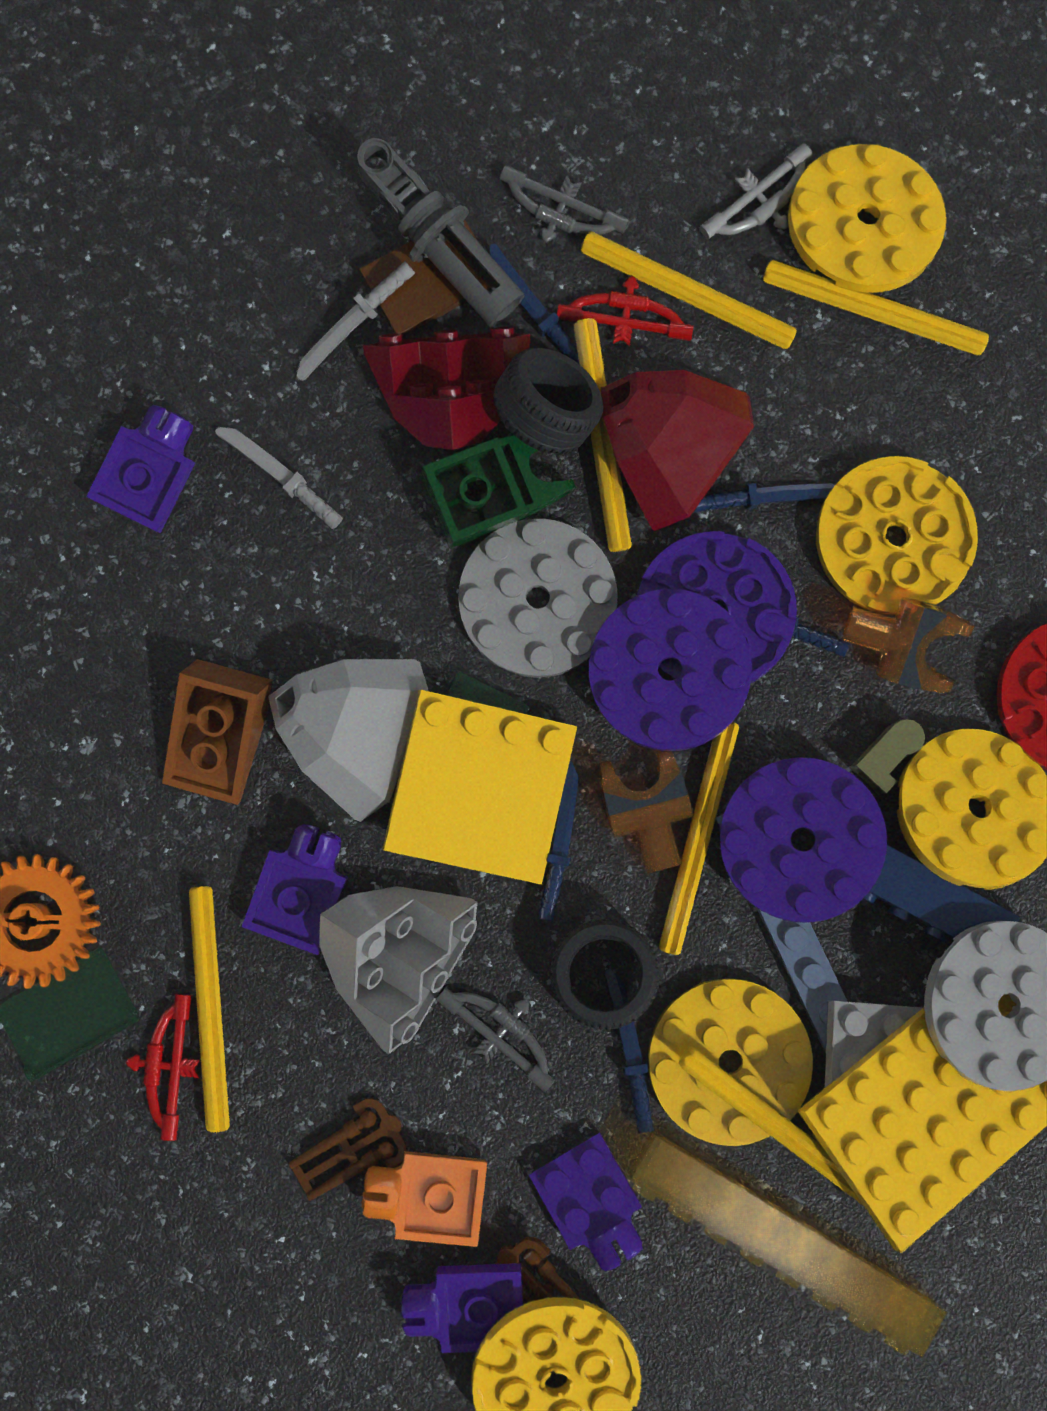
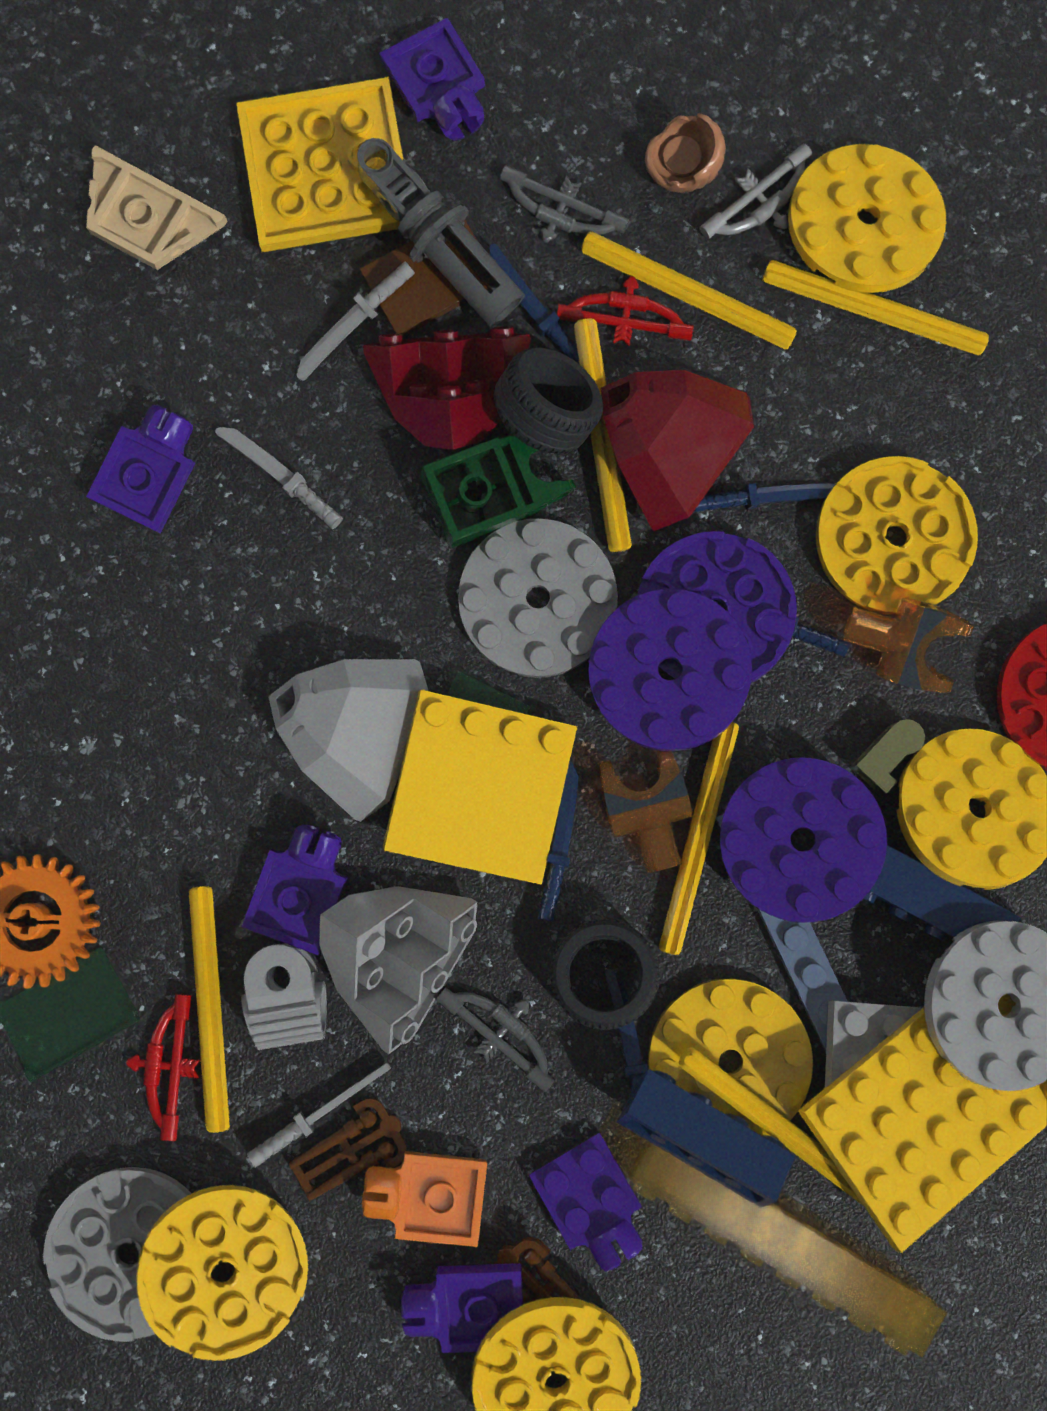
(84, 1242): none -> light grey plate
(145, 213): none -> tan wing
(215, 730): dark orange slope -> none
(229, 1316): none -> yellow plate
(286, 1014): none -> light grey piece
(302, 1124): none -> light grey sword
(306, 162): none -> yellow plate
(437, 78): none -> dark purple plate
(686, 153): none -> nougat piece
(707, 1138): none -> dark blue brick

